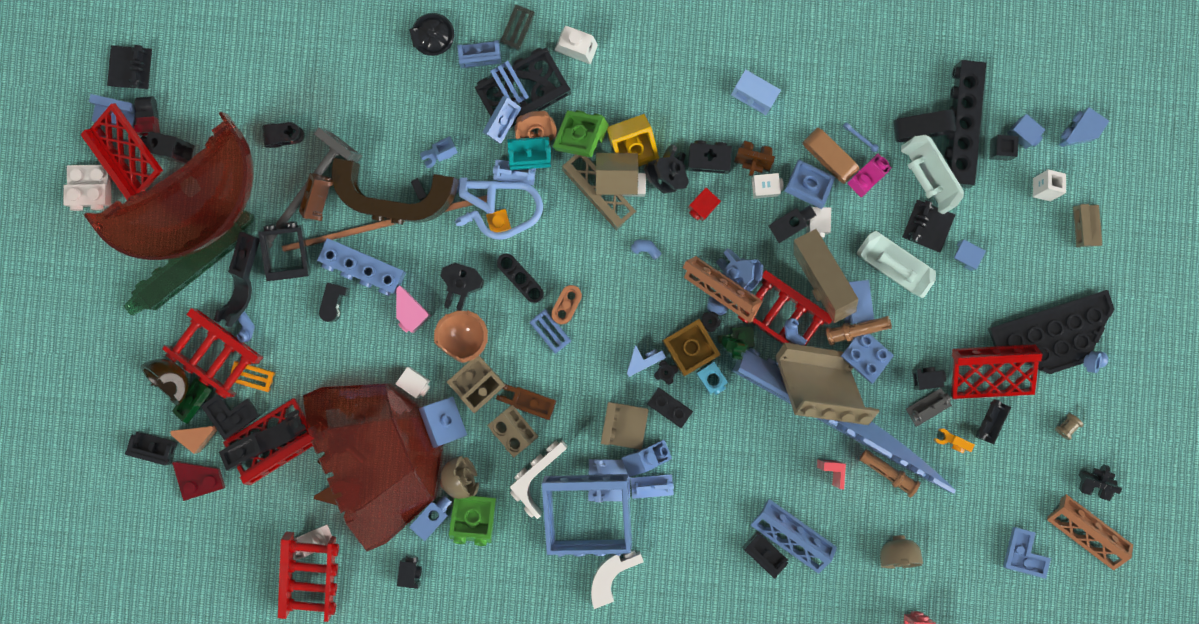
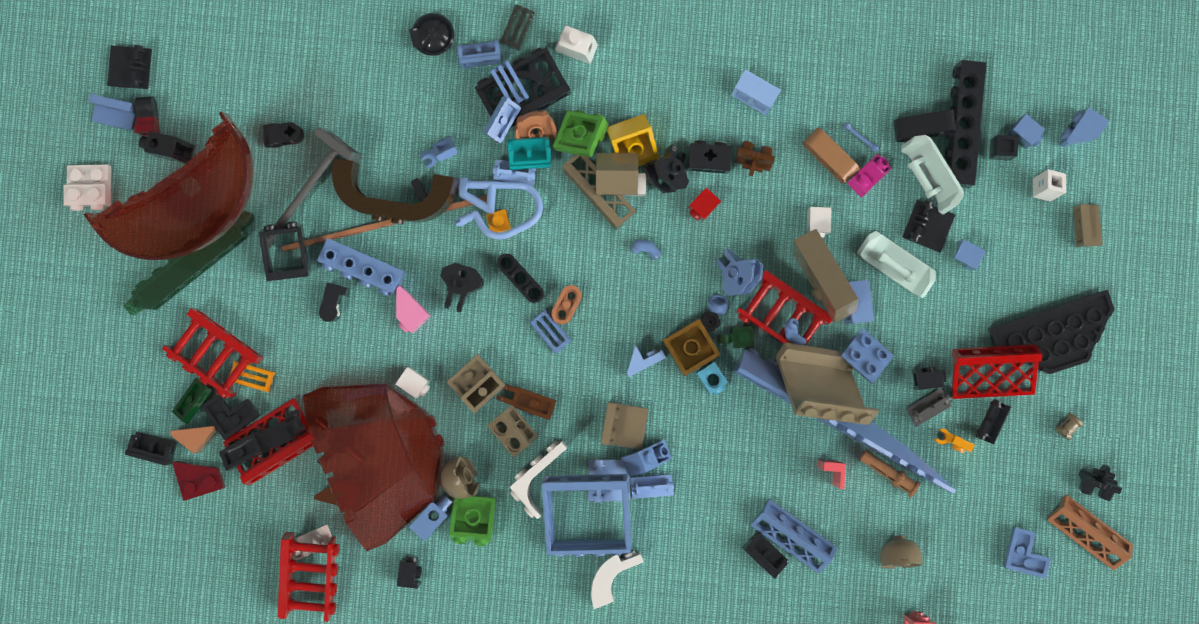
(113, 160): red fence -> none
(167, 377): dark brown cylinder -> none
(240, 270): black piece -> none
(247, 328): medium blue arm -> none
(315, 196): reddish brown hinge -> none
(443, 422): medium blue plate -> none
(461, 335): nougat cylinder -> none
(663, 366): black plate -> none
(669, 407): black brick -> none
(724, 286): nougat fence -> none
(734, 346): dark green plate -> none
(767, 185): white brick -> none
(783, 230): black torso -> none
(809, 184): medium blue plate -> none
(848, 331): medium nougat pin -> none
(1095, 361): medium blue plate -> none

